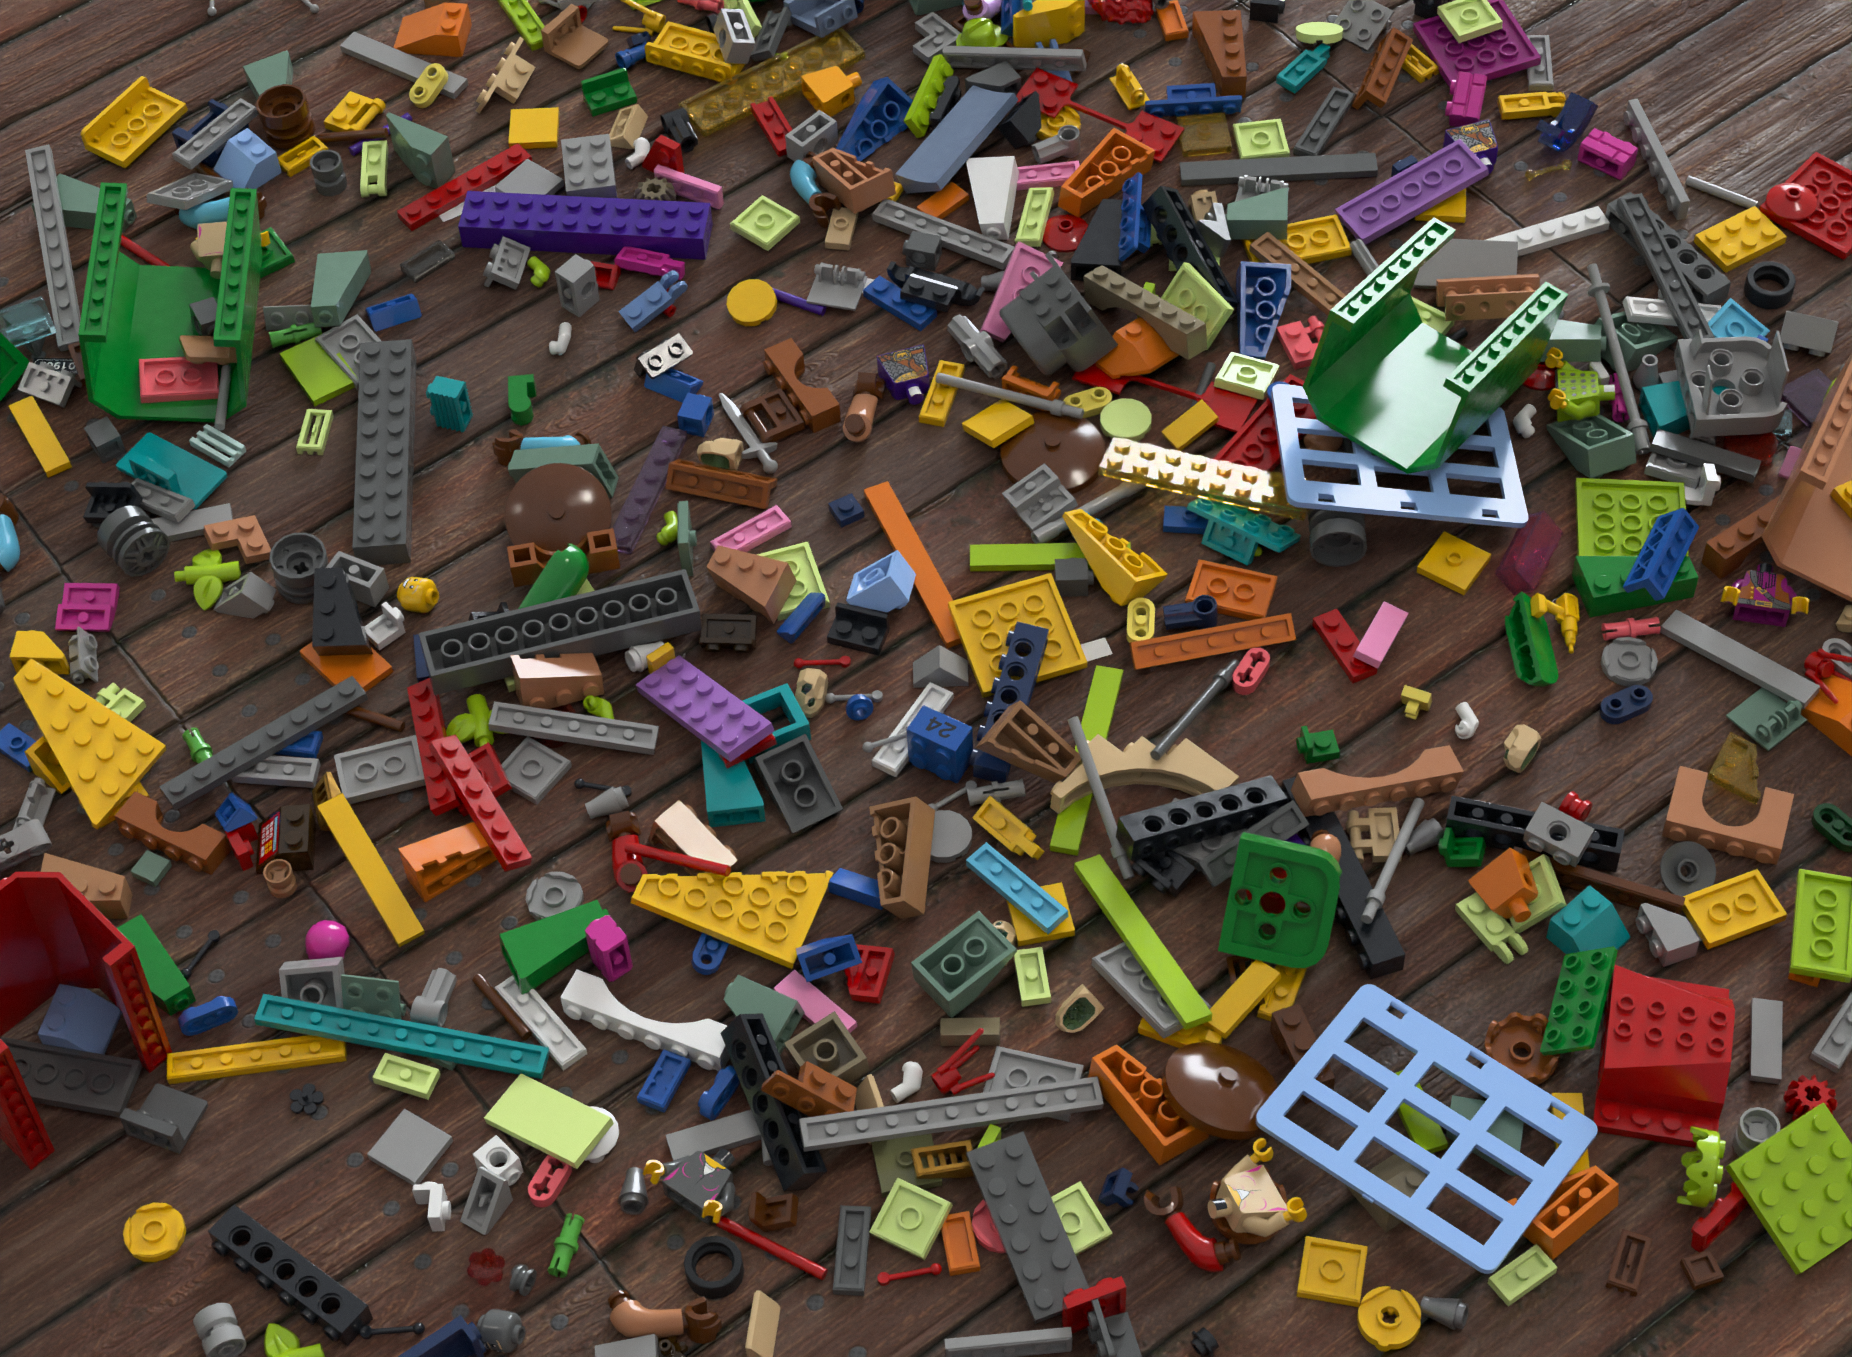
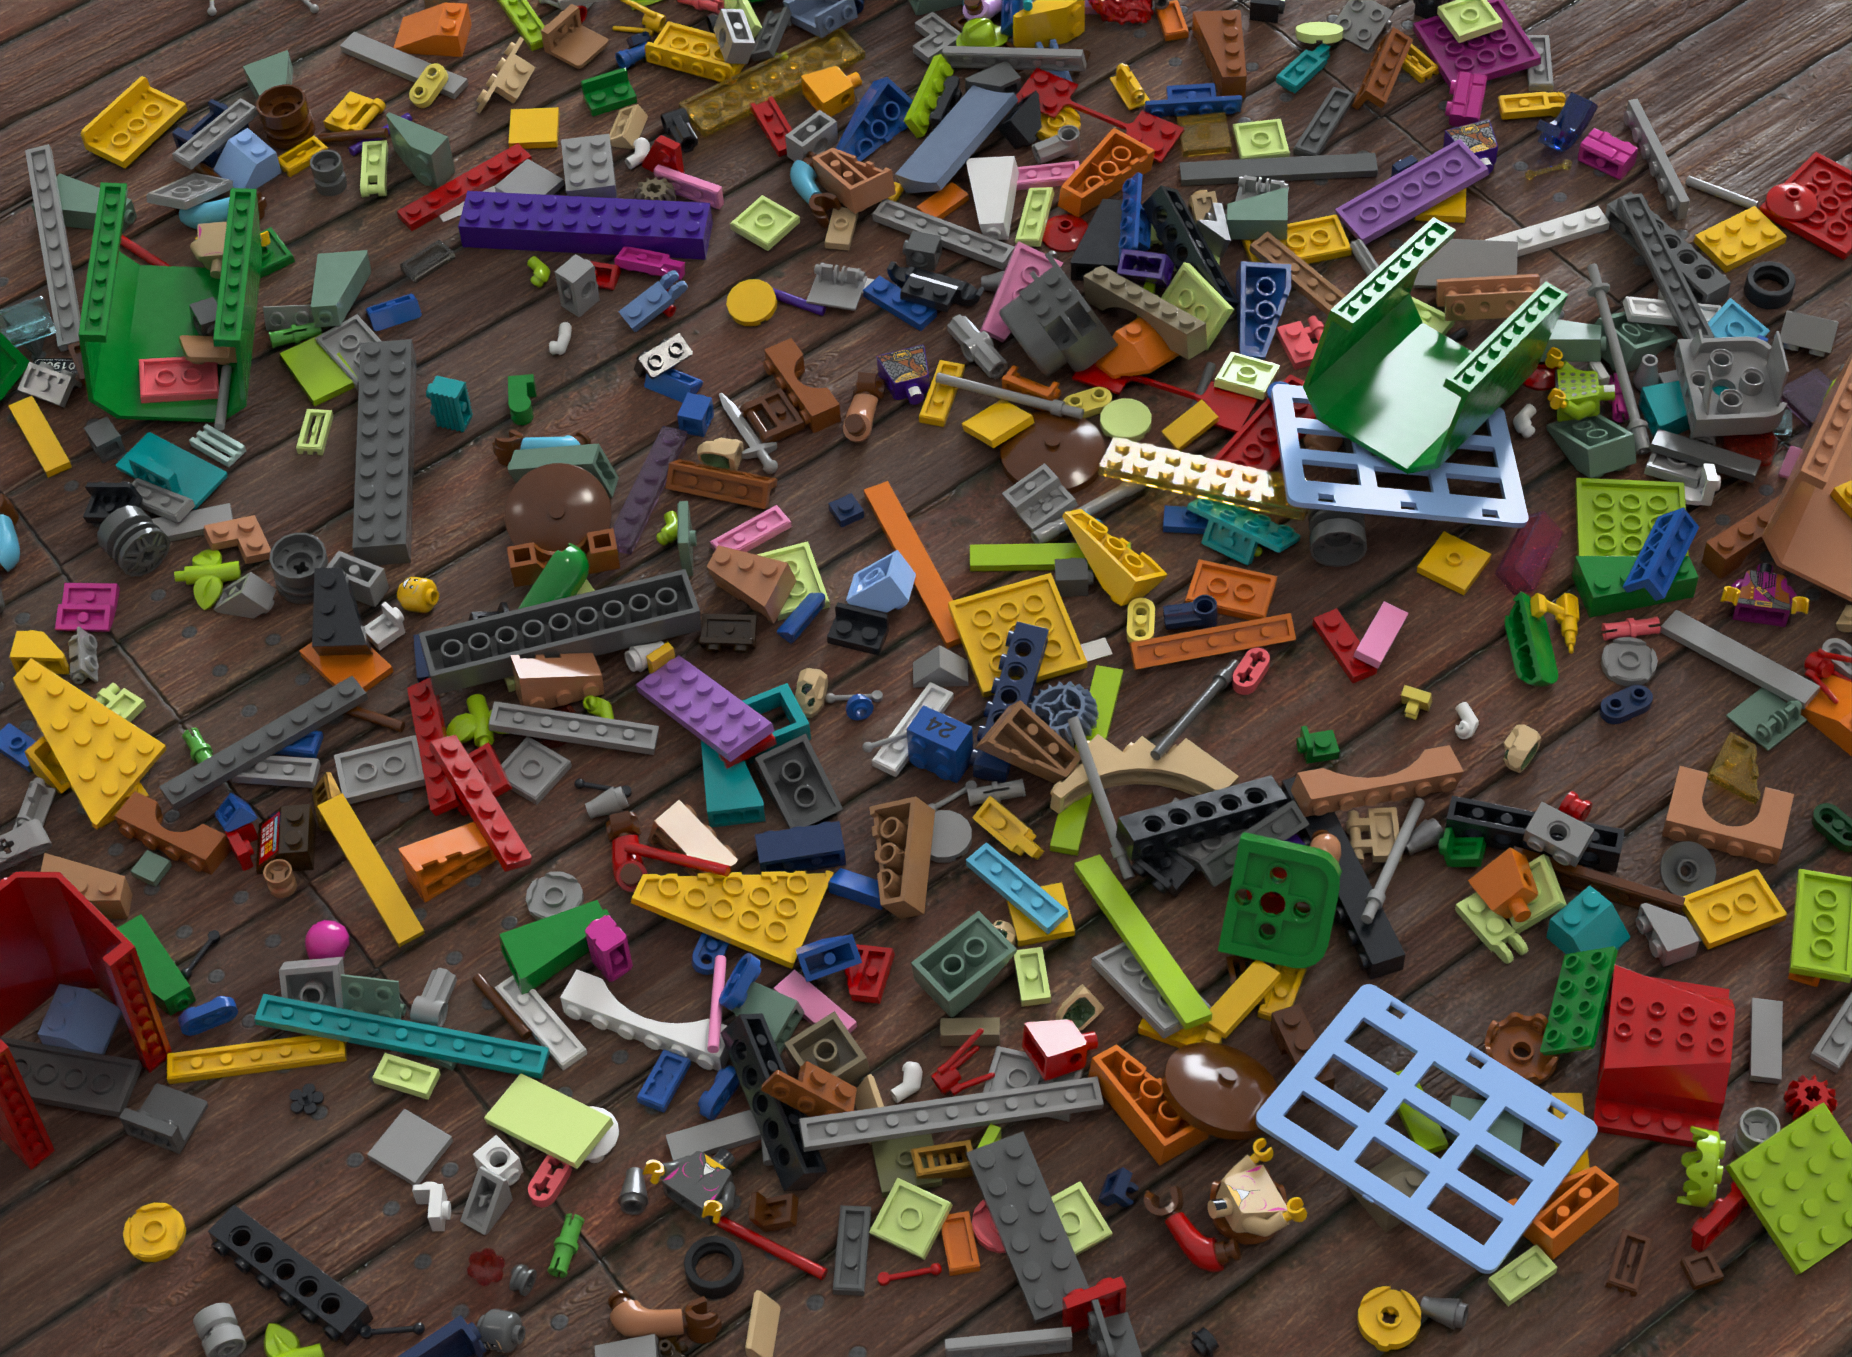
(507, 263): light grey bracket -> none
(716, 1007): none -> bright pink bar
(743, 975): none -> blue plate
(801, 848): none -> dark blue brick
(844, 661): red hinge -> none
(1057, 706): none -> sand blue gear
(1057, 1047): none -> red torso
(1151, 267): none -> dark purple torso
(1332, 1271): yellow tile -> none

